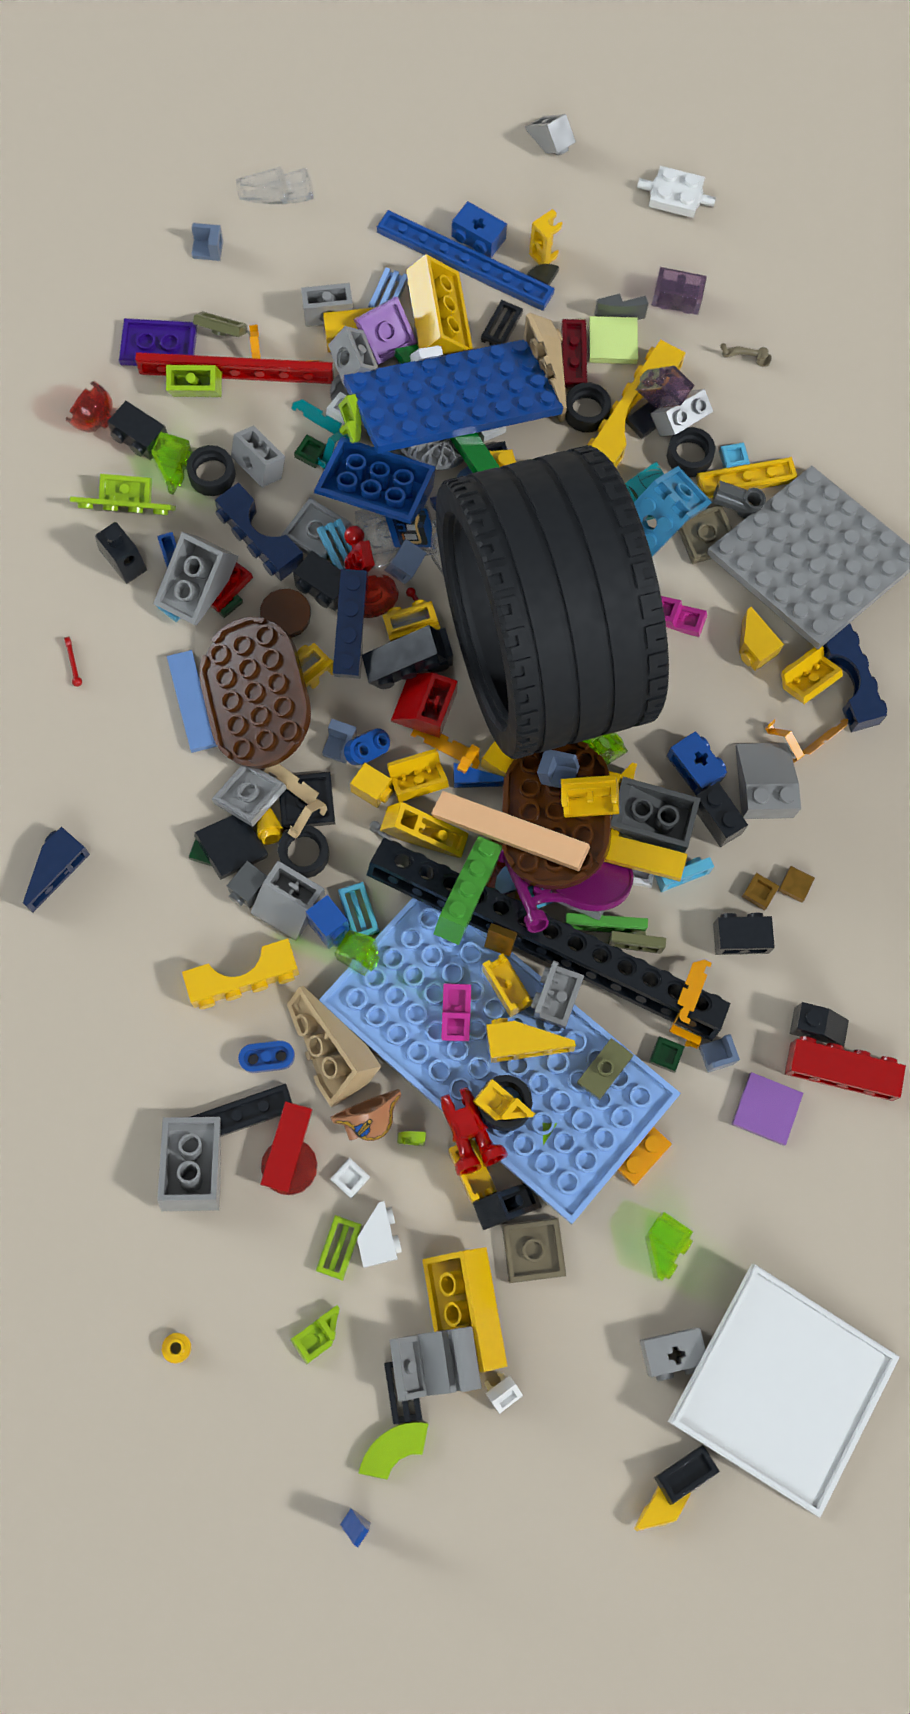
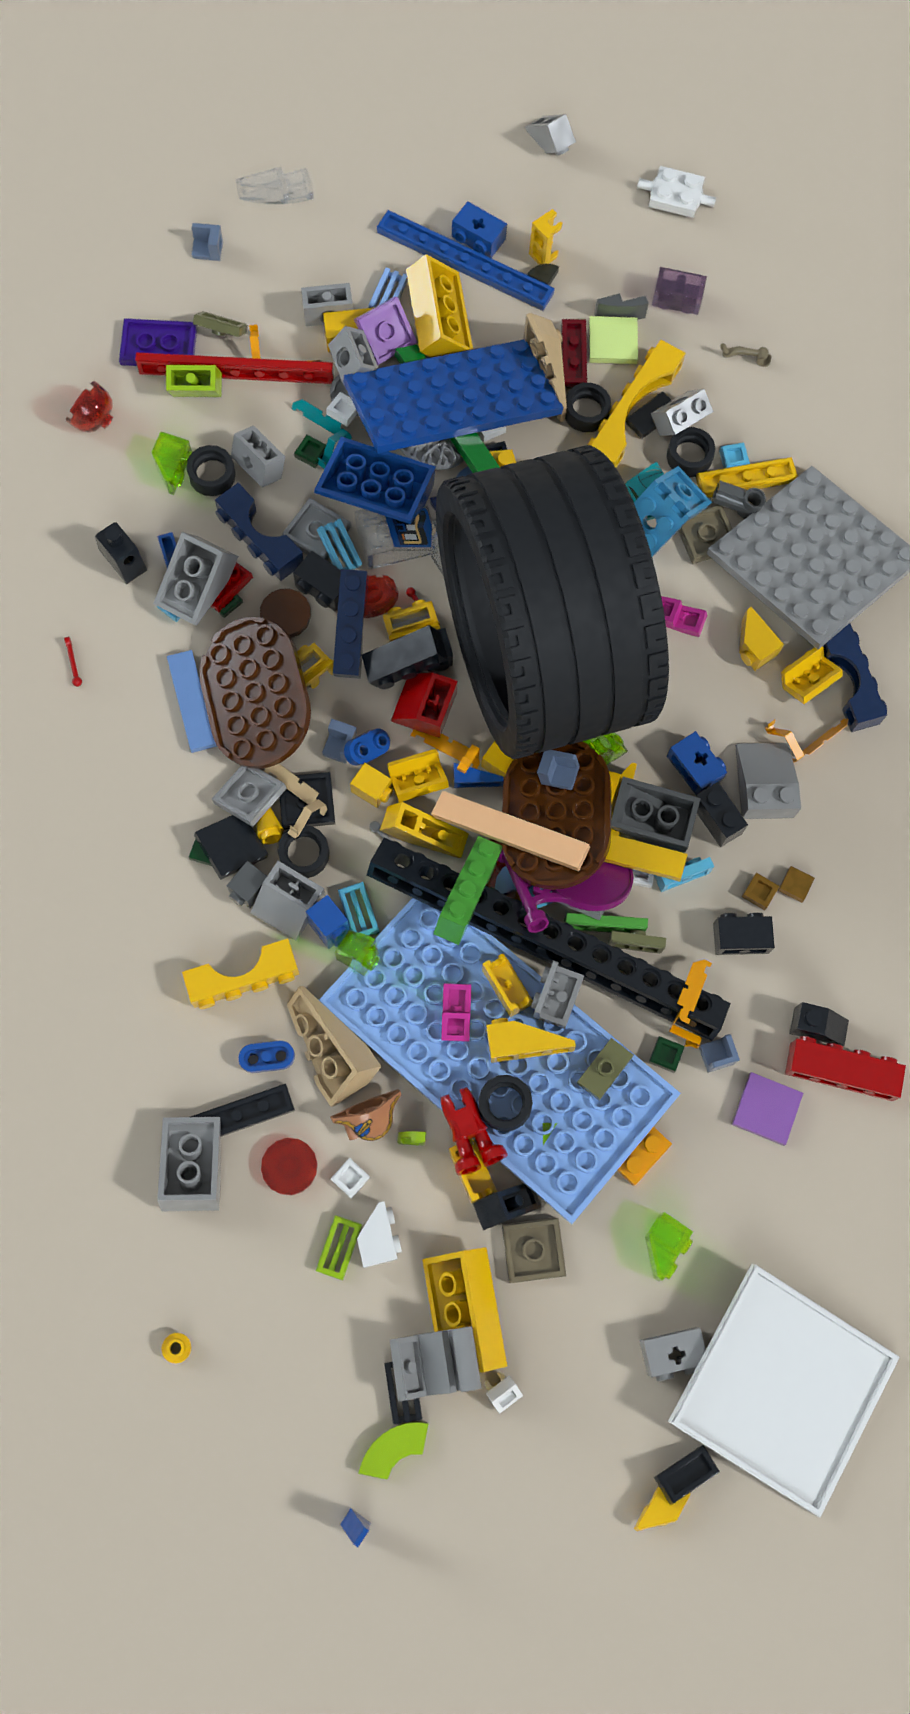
(55, 863): dark blue slope -> none
(124, 492): lime bracket -> none
(135, 429): black brick -> none
(286, 1147): red tile -> none
(317, 1336): lime slope -> none
(351, 417): lime slope -> none
(361, 554): red plate -> none
(405, 562): sand blue panel -> none
(425, 353): white tile -> none
(494, 340): black tile -> none
(500, 939): pearl gold tile -> none
(500, 1104): yellow slope -> none
(590, 796): yellow hinge -> none
(664, 386): brick -> none

